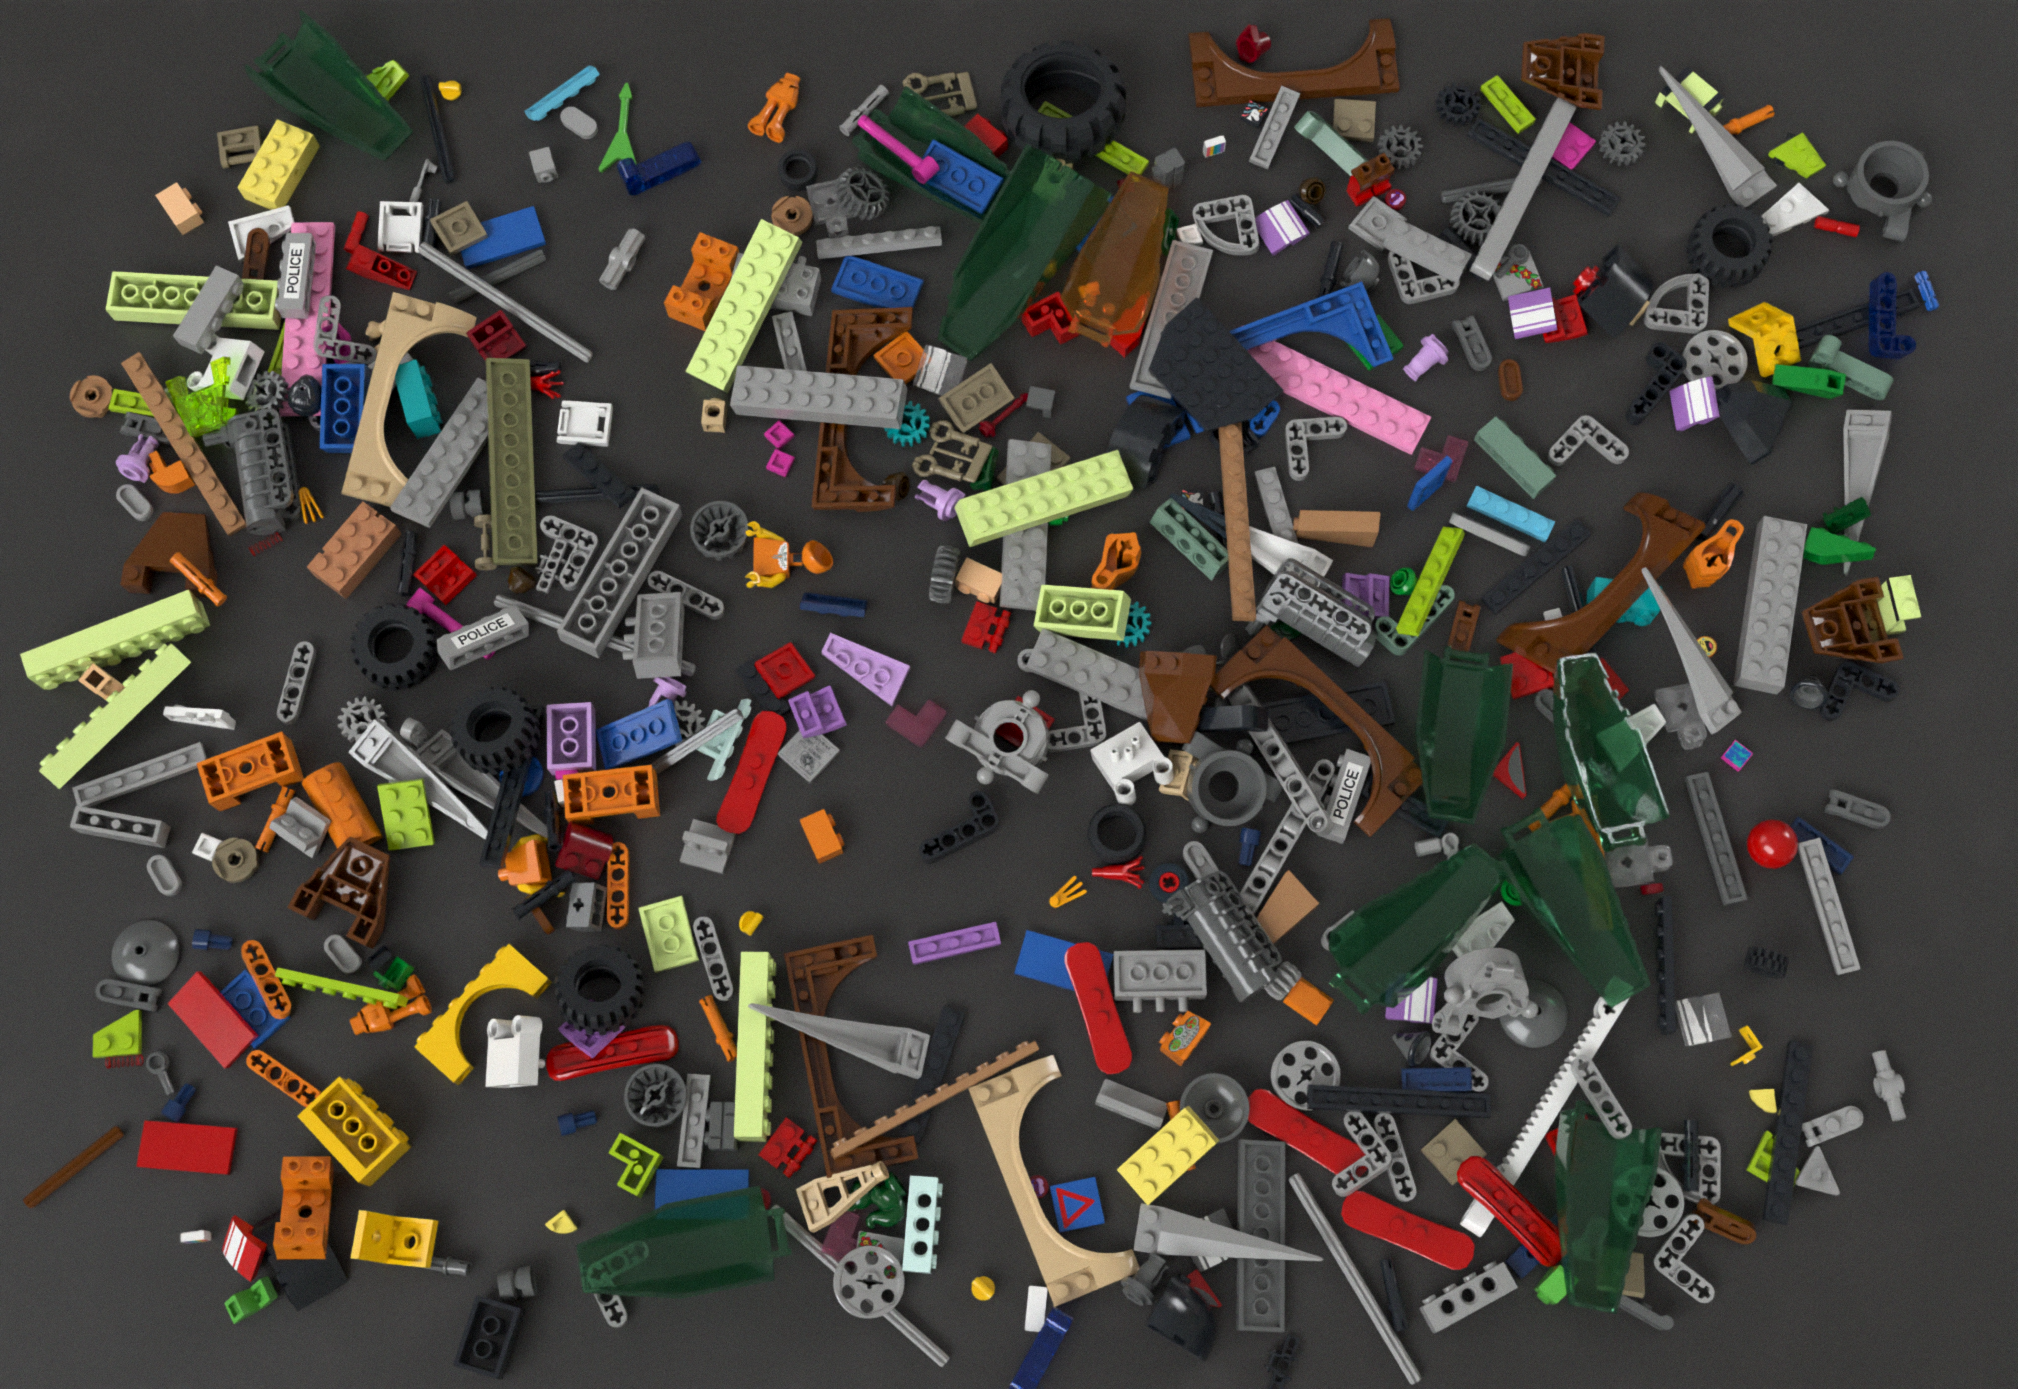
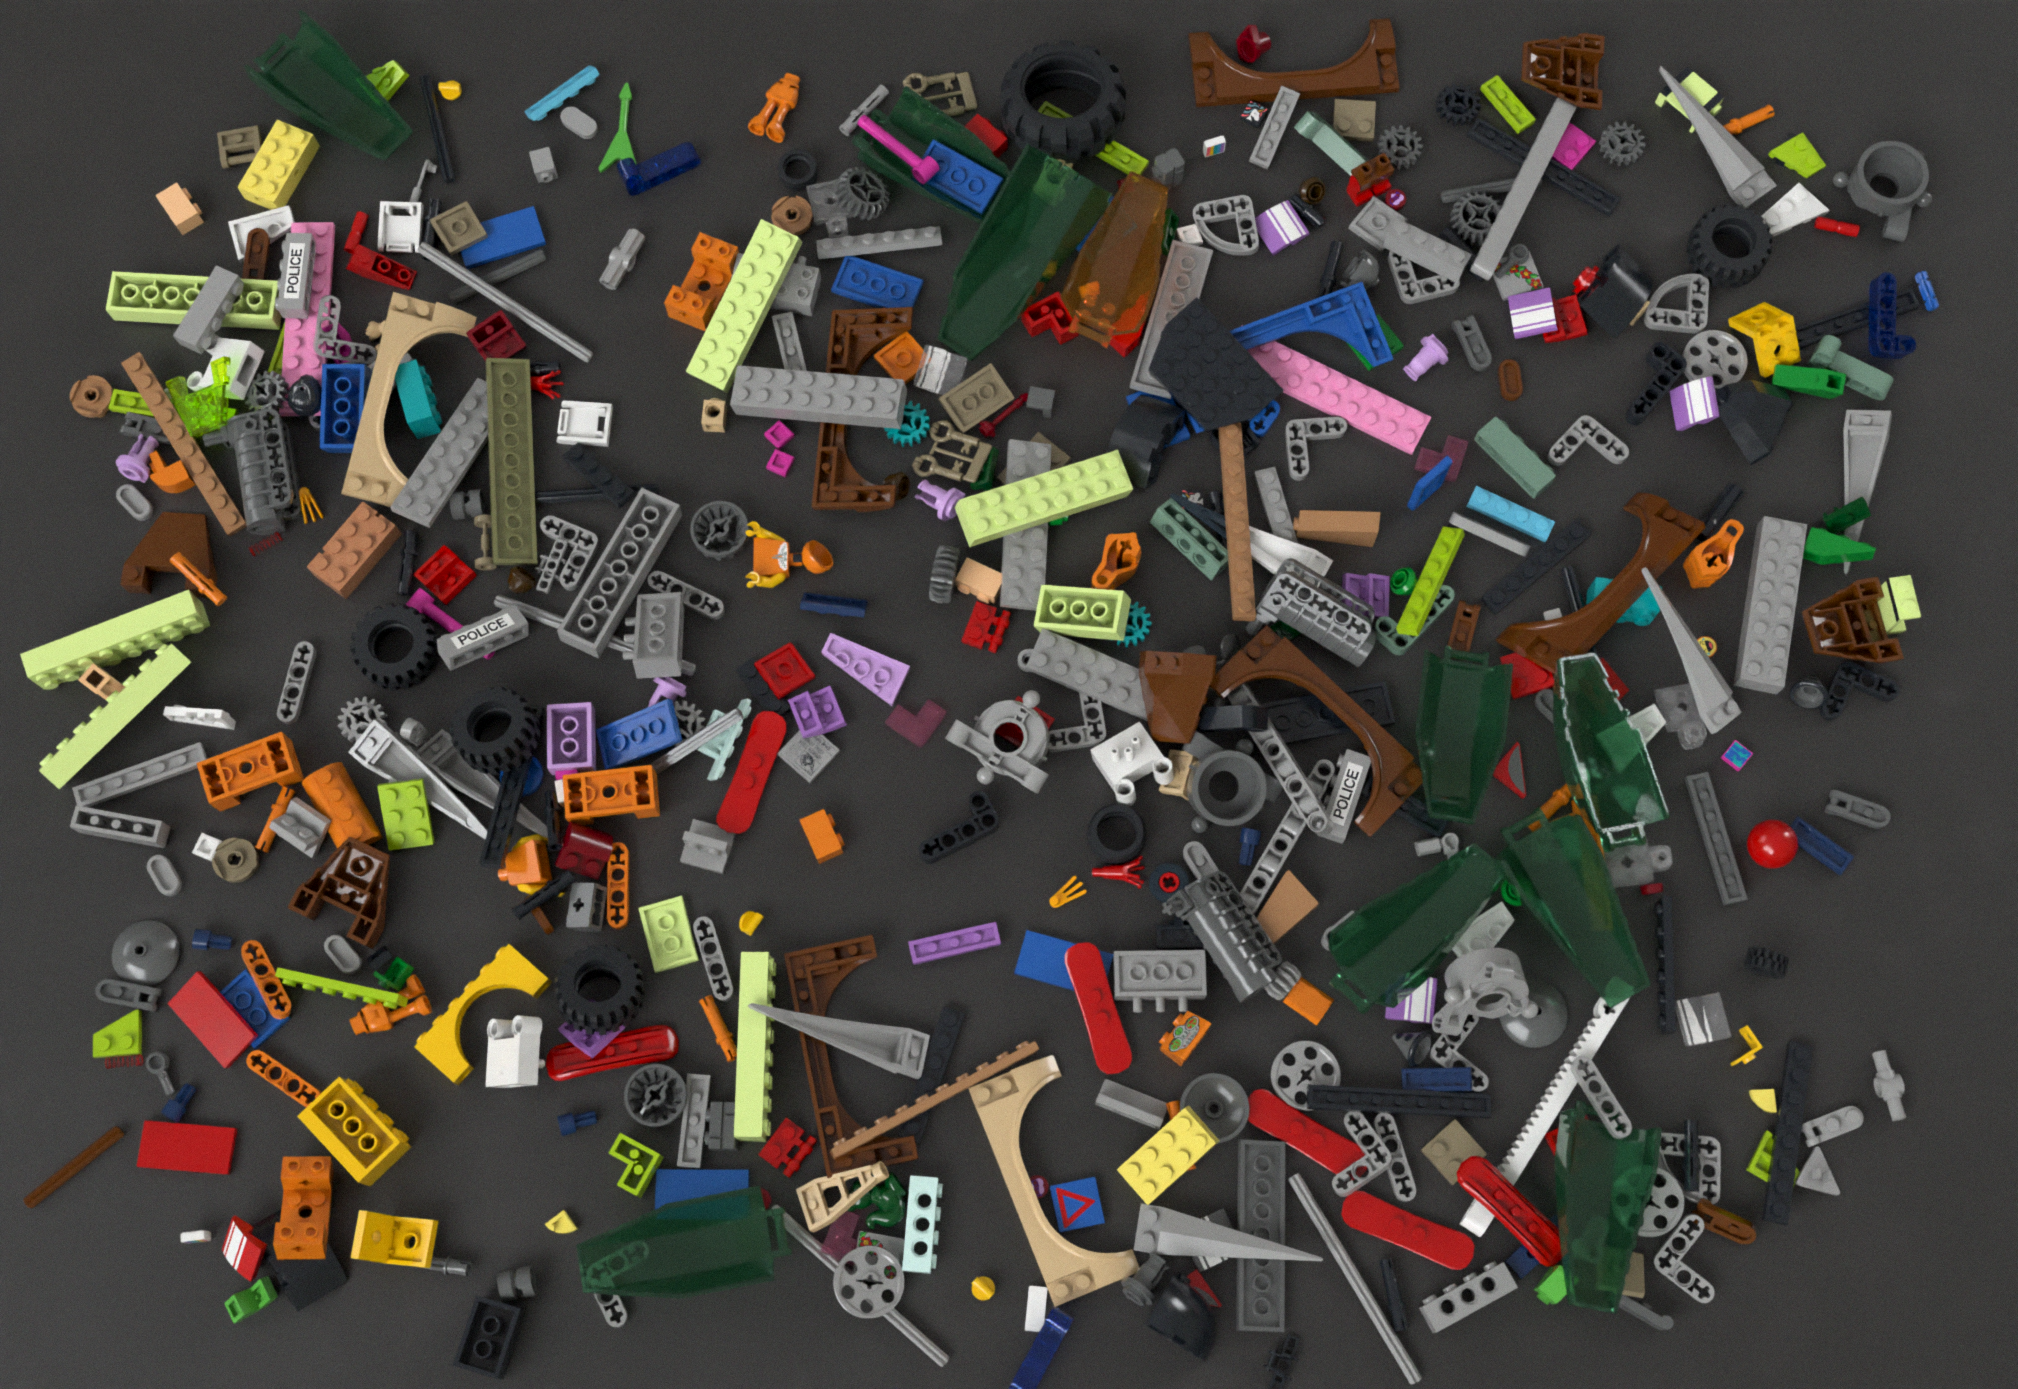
(1828, 906): light grey plate -> none

